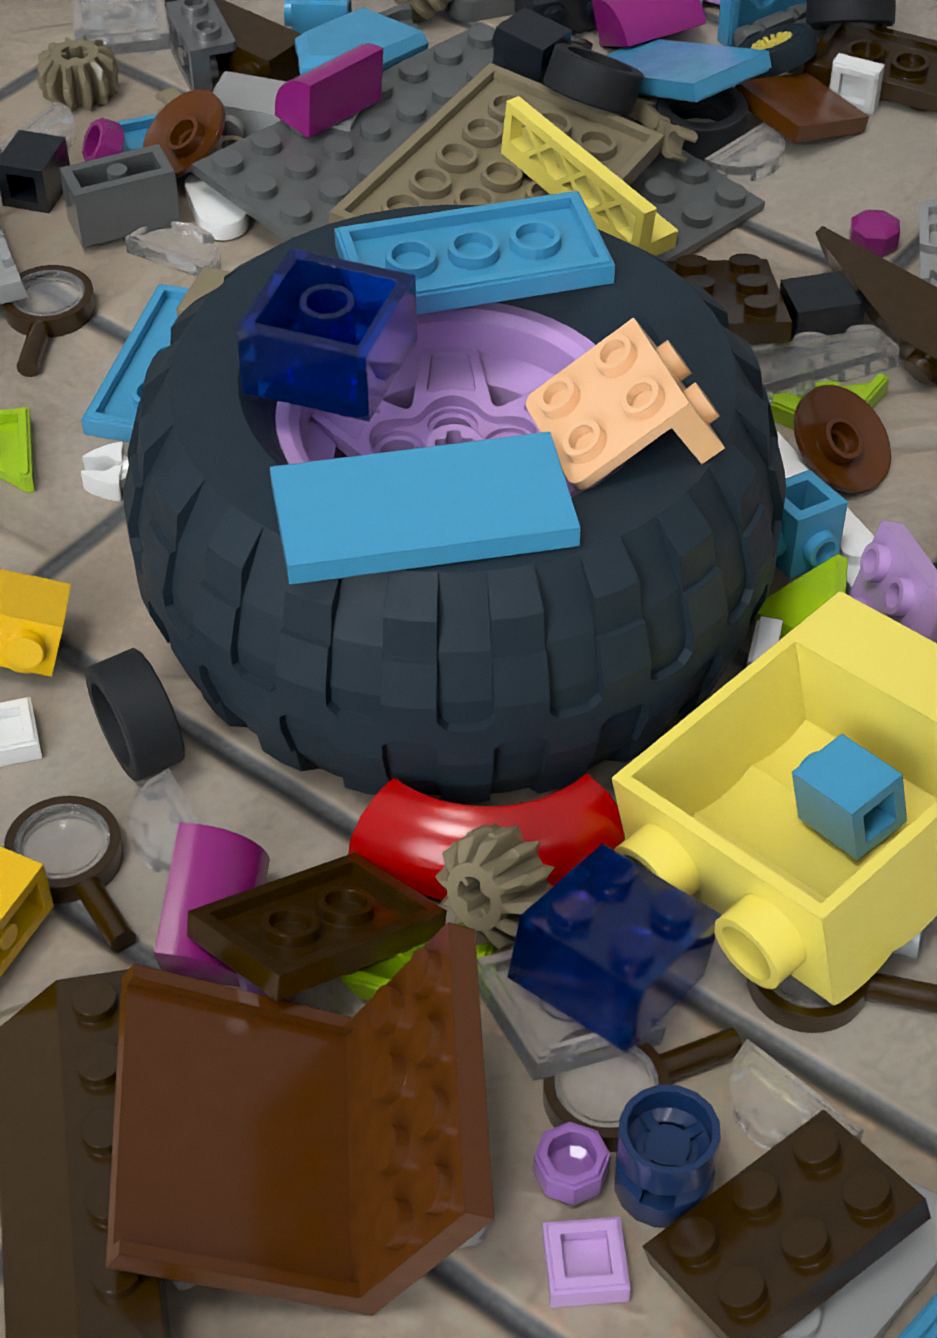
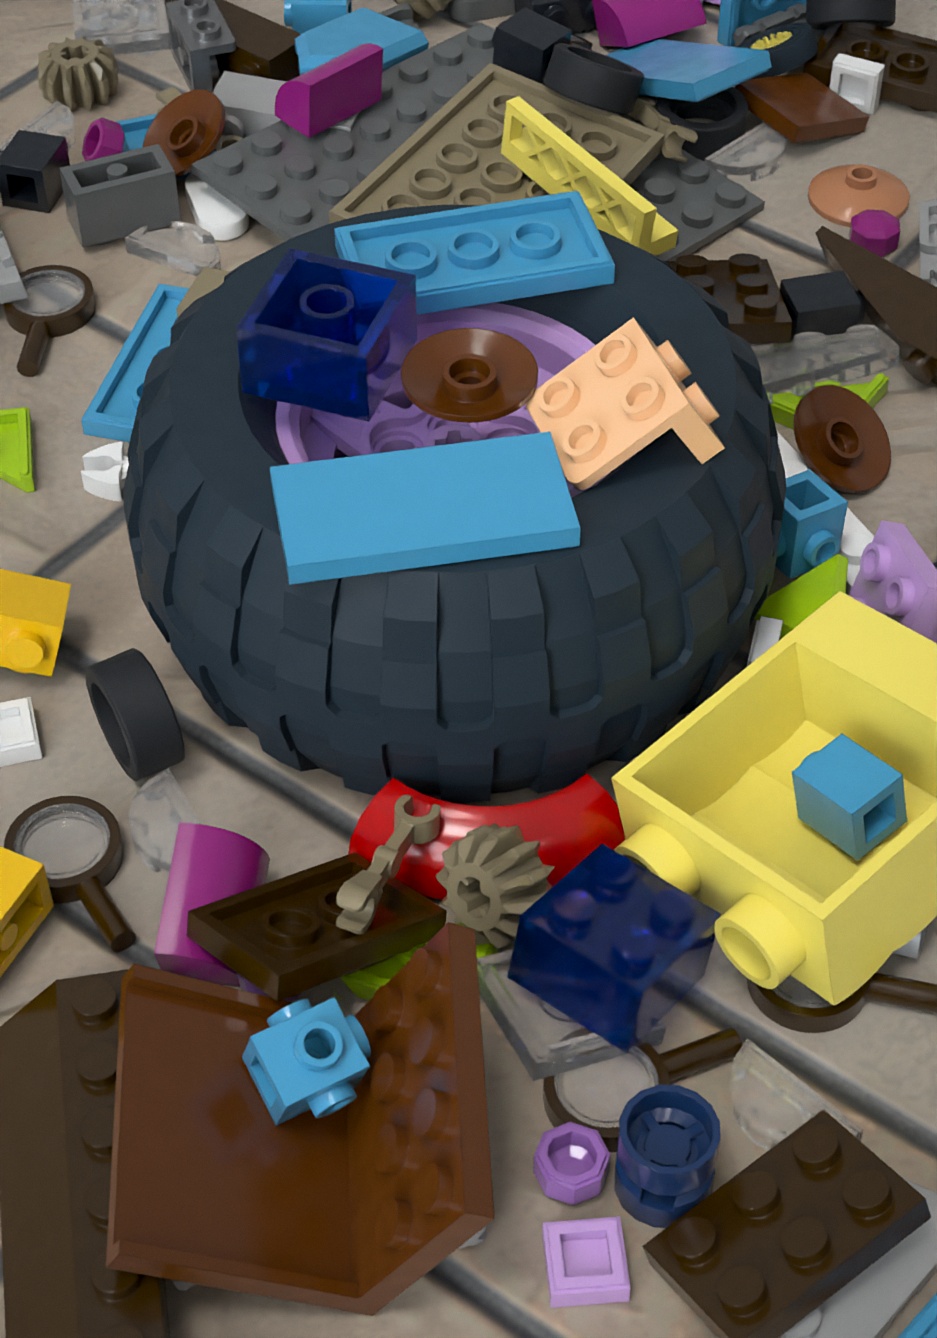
(308, 1060): none -> dark azure brick
(363, 891): none -> dark tan piece
(469, 375): none -> reddish brown dish
(852, 188): none -> nougat dish

